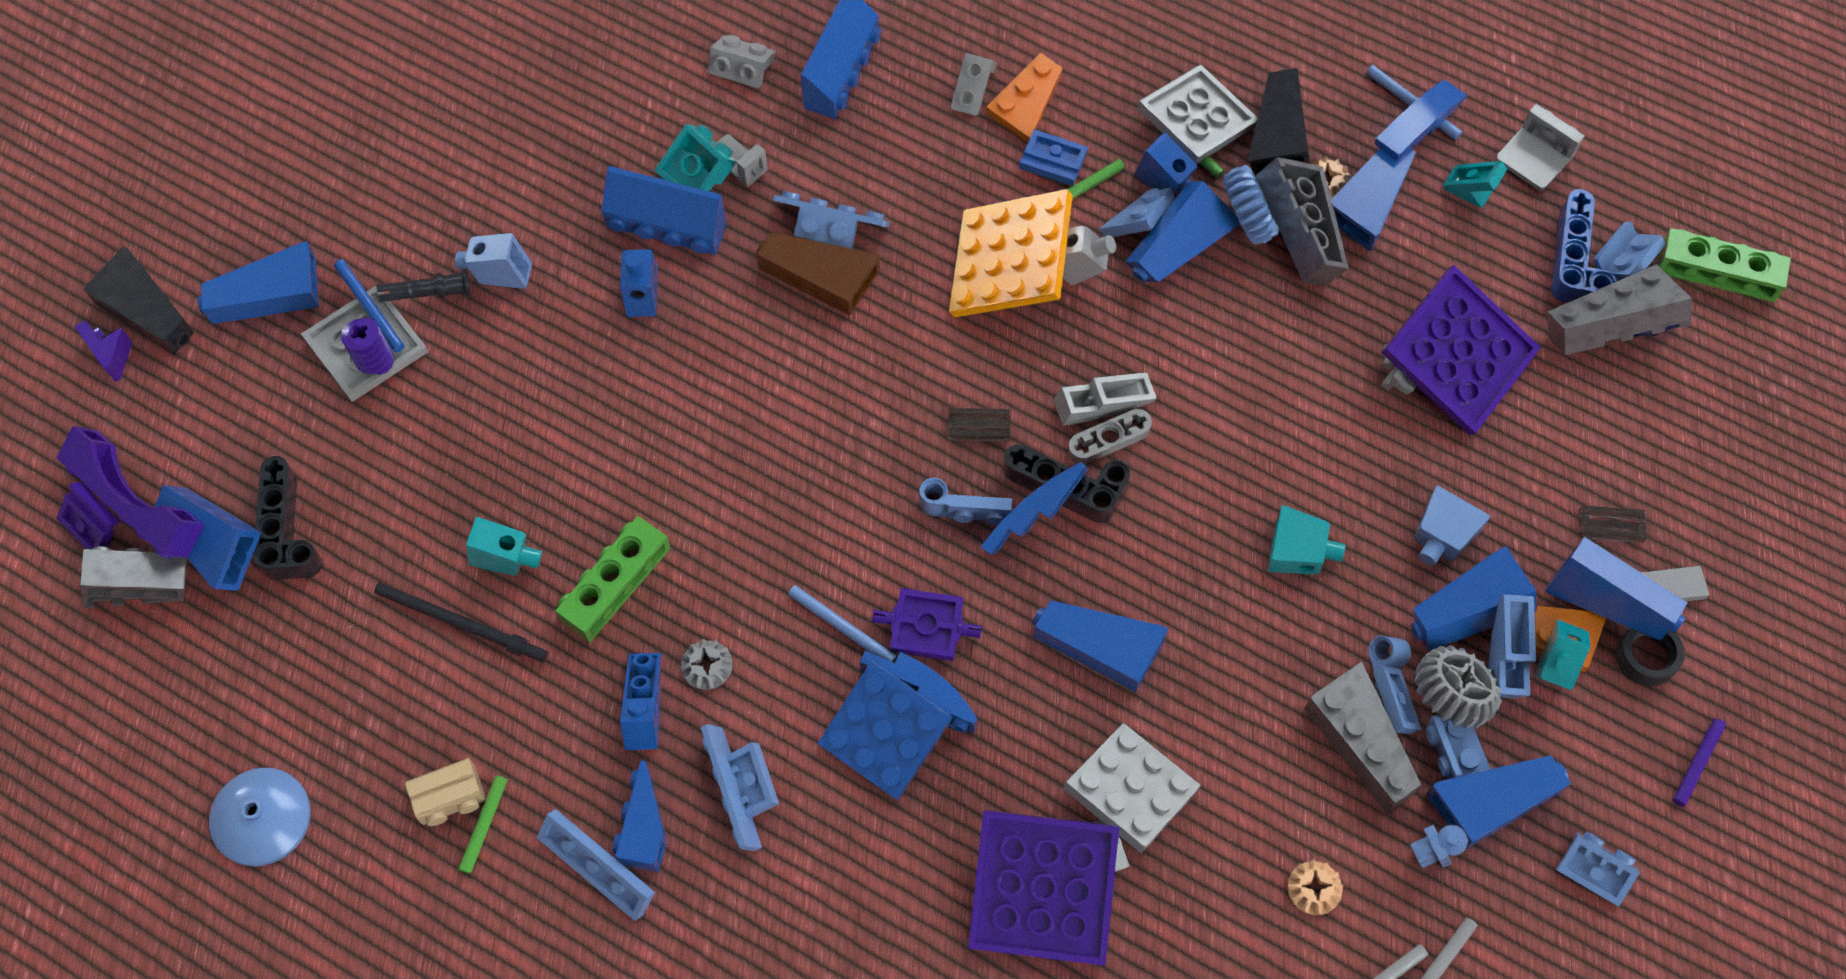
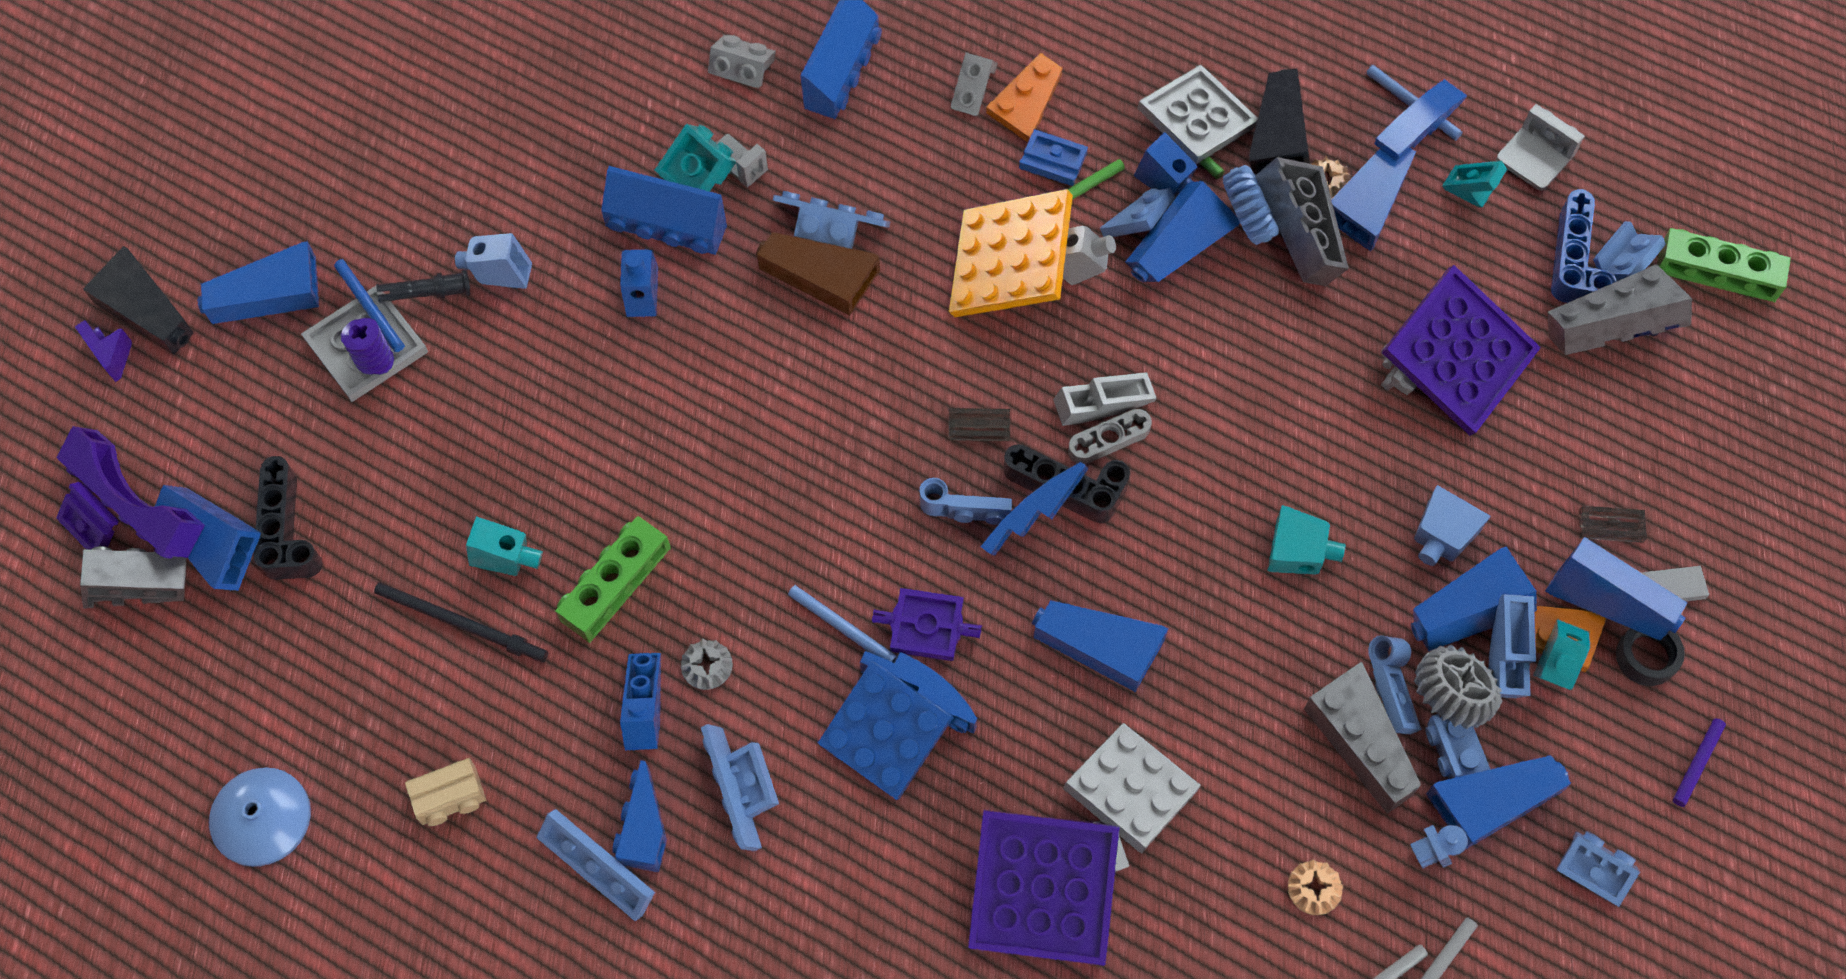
(482, 825): bright green bar -> none

